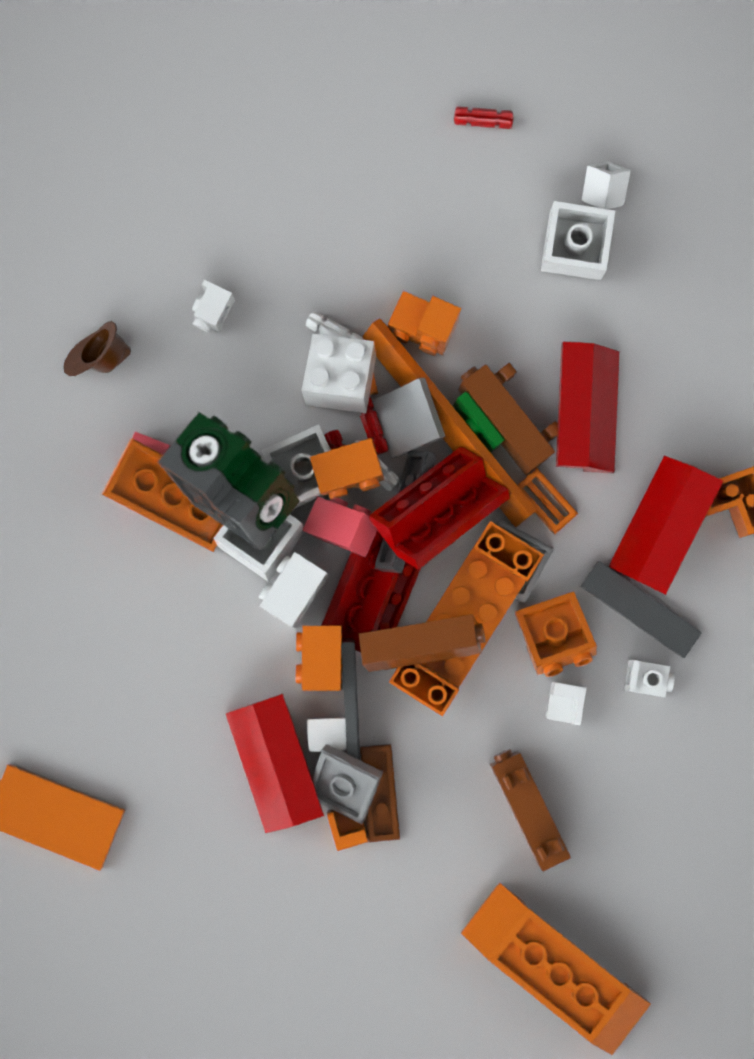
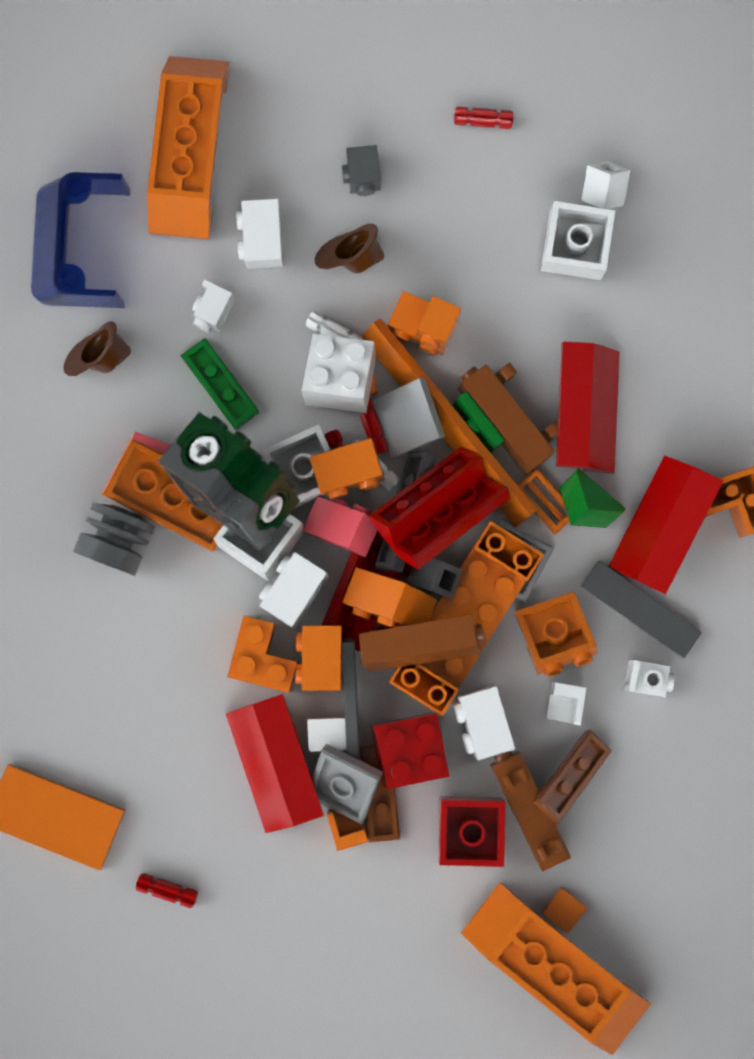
(52, 279): none -> clear blue windscreen
(114, 538): none -> dark grey wheel
(166, 890): none -> red axle
(185, 147): none -> orange slope
(220, 384): none -> green tile
(252, 658): none -> orange brick
(261, 234): none -> white brick
(352, 250): none -> reddish brown piece
(362, 170): none -> dark grey brick
(388, 599): none -> orange brick
(410, 750): none -> red brick
(436, 578): none -> dark grey brick
(471, 831): none -> red brick
(484, 722): none -> white brick
(564, 910): none -> orange tile
(572, 776): none -> dark orange tile
(588, 502): none -> green slope

